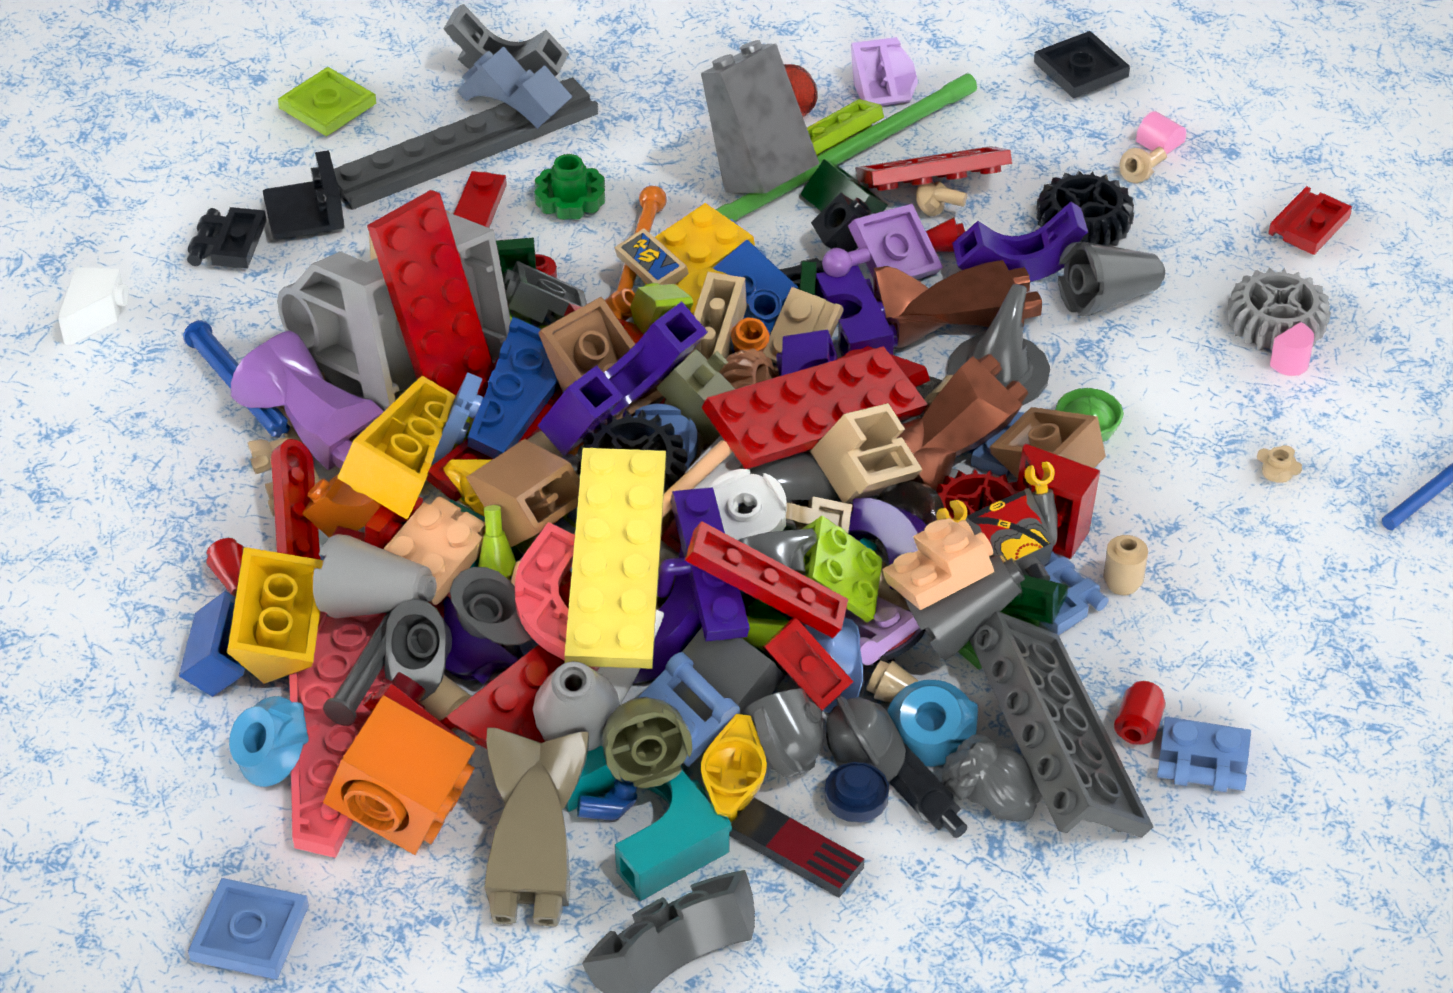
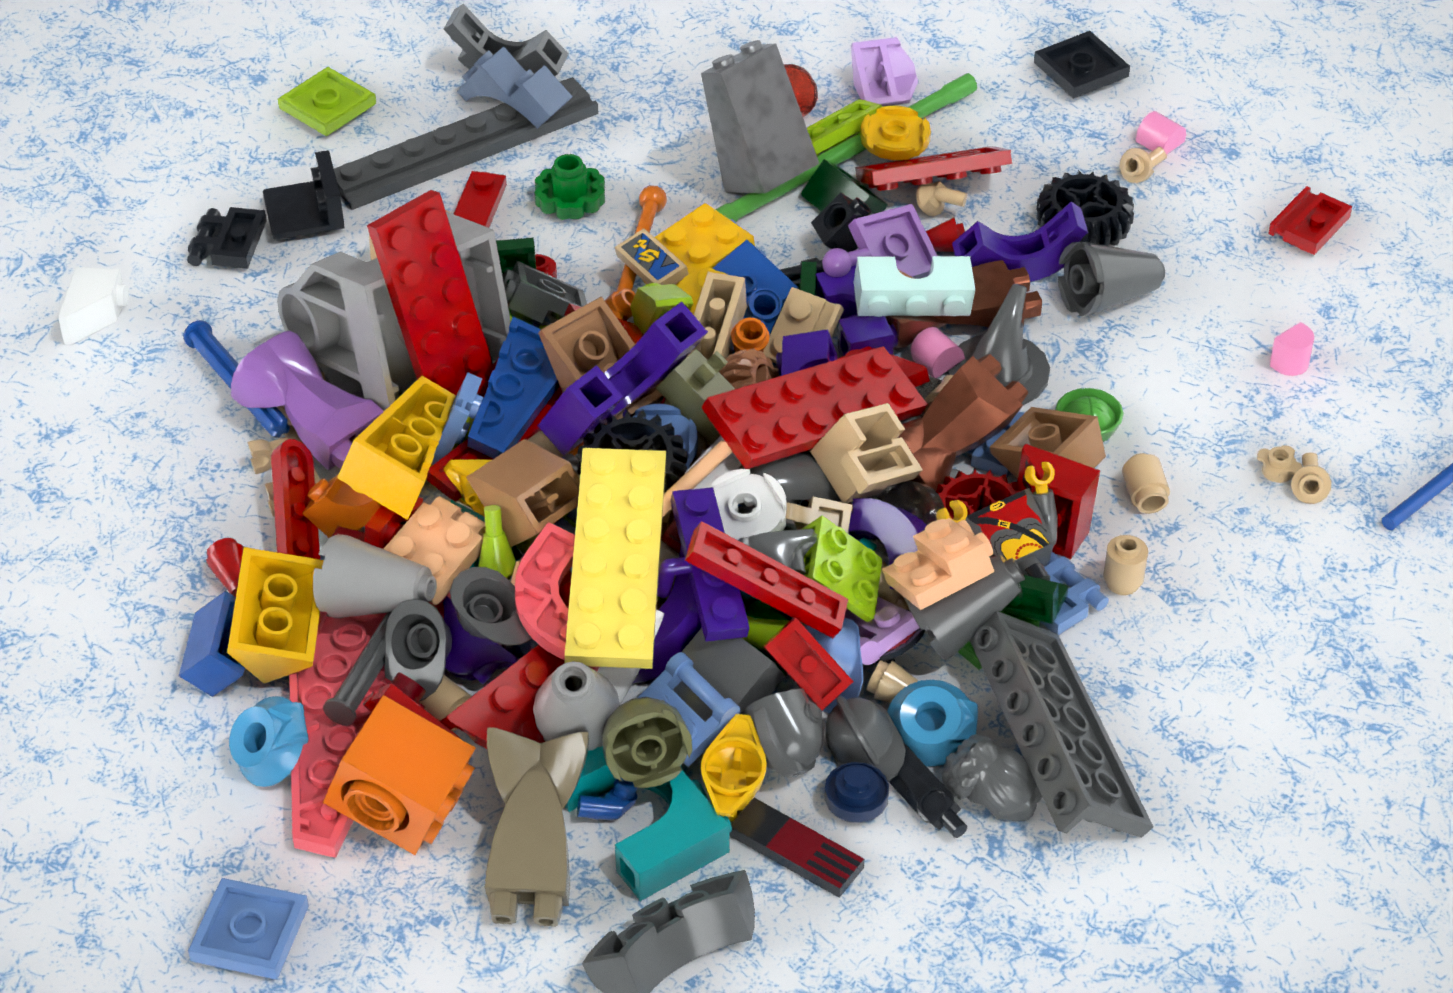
(887, 292): none -> light aqua arch
(895, 133): none -> yellow tile
(935, 351): none -> bright pink brick
(1140, 713): red brick -> none
(1146, 483): none -> tan brick
(1204, 754): medium blue plate -> none
(1275, 302): light grey gear -> none
(1311, 482): none -> tan plate

